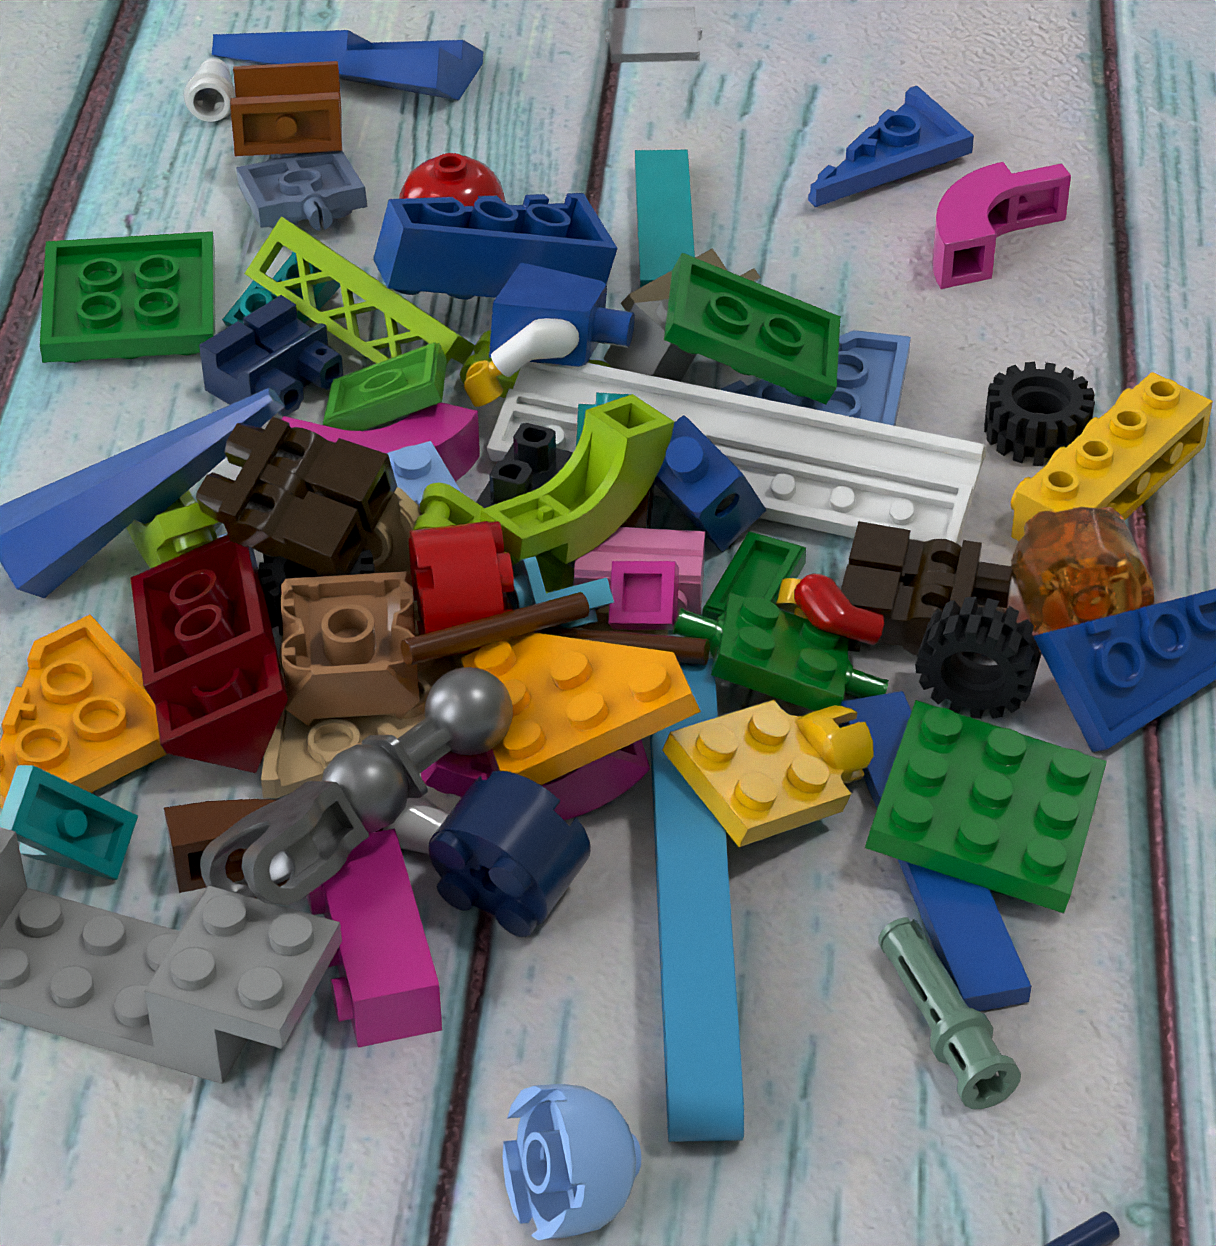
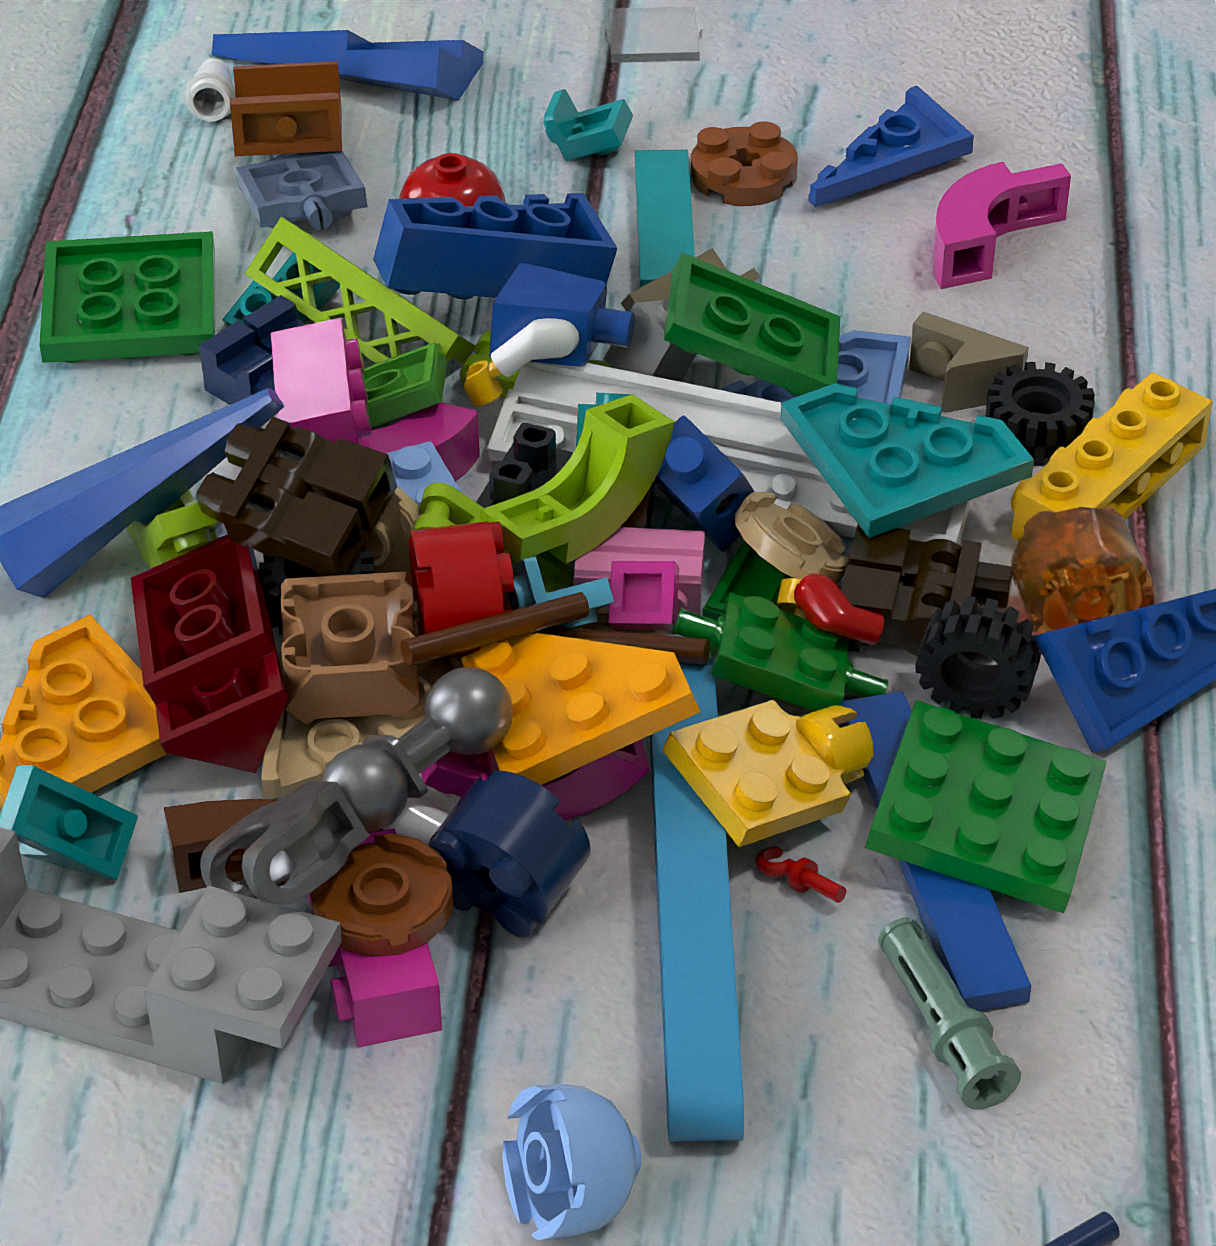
(321, 381): none -> brick
(392, 911): none -> dark orange tile
(585, 132): none -> teal bracket
(744, 163): none -> dark orange plate
(790, 537): none -> tan tile
(801, 874): none -> red hand
(901, 456): none -> teal plate
(961, 358): none -> dark tan slope

